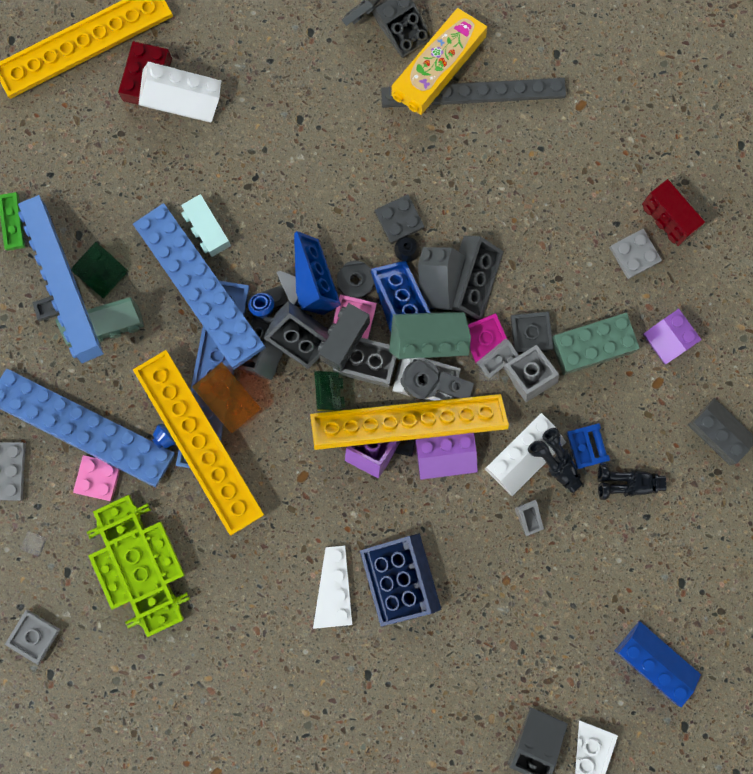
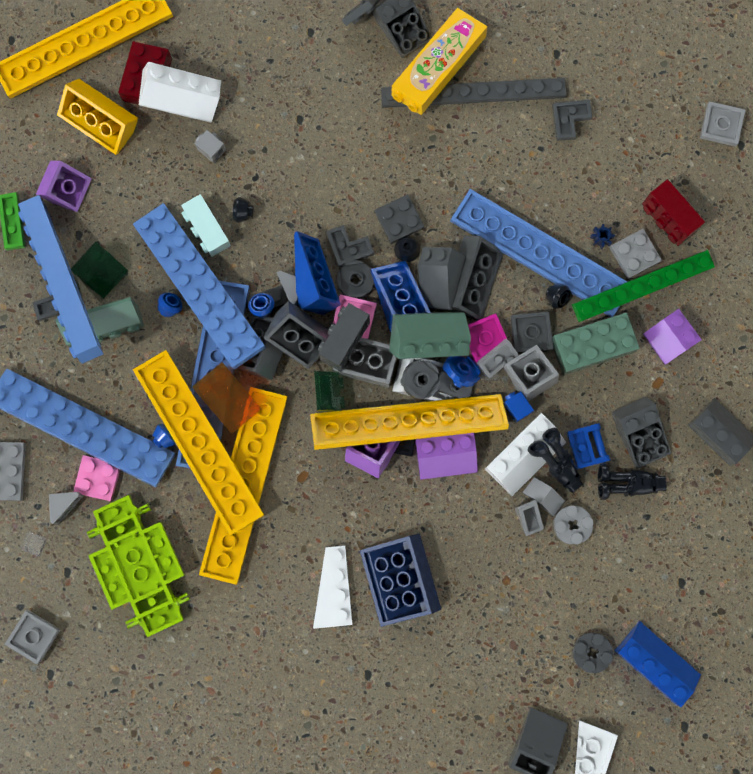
(61, 504): none -> light grey slope
(63, 185): none -> medium lavender slope
(96, 115): none -> yellow slope
(169, 304): none -> blue cone
(210, 145): none -> light grey brick
(242, 210): none -> black cone
(252, 458): none -> yellow plate
(345, 250): none -> dark grey plate
(462, 371): none -> blue plate
(517, 406): none -> blue brick
(534, 248): none -> medium blue plate
(544, 495): none -> light grey slope
(558, 295): none -> black cone
(566, 113): none -> dark grey plate
(584, 524): none -> light grey plate
(602, 231): none -> dark blue gear
(603, 655): none -> dark grey plate
(642, 432): none -> dark grey slope
(643, 286): none -> green plate
(722, 124): none -> light grey plate

